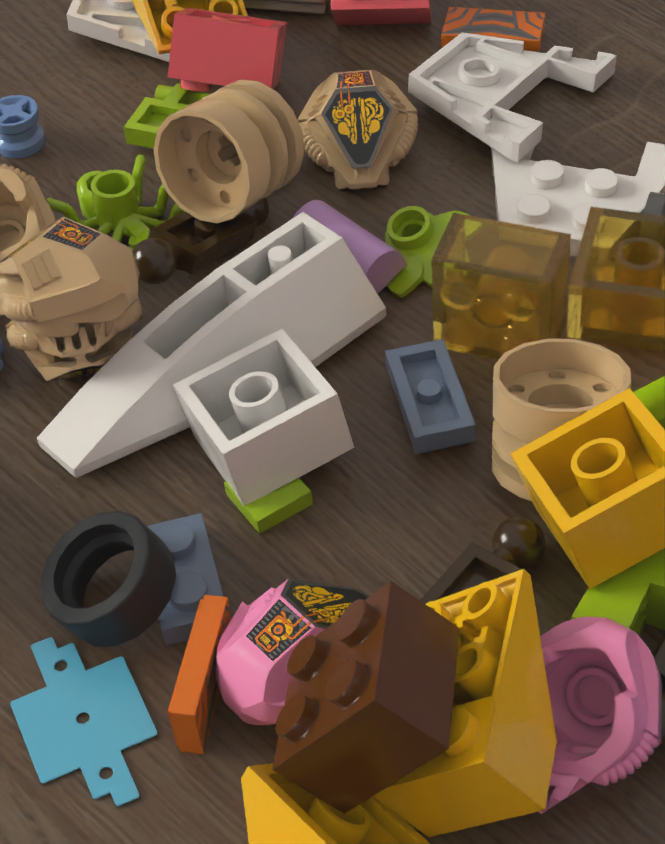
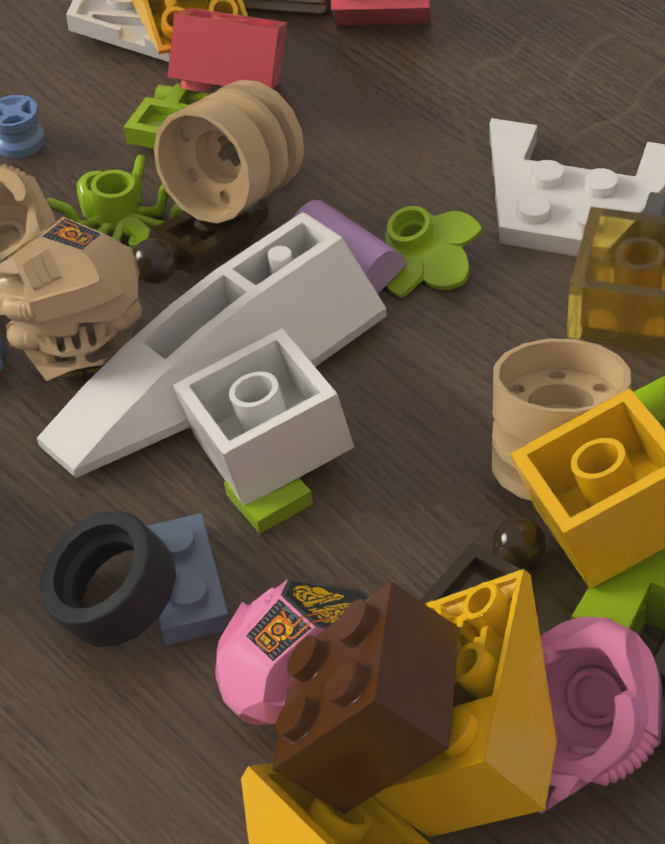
(64, 745): medium azure piece -> none
(196, 686): orange tile -> none
(358, 127): helmet -> none
(430, 396): sand blue plate -> none
(484, 76): white wing -> none
(495, 23): tile -> none
(498, 285): clear yellow brick -> none

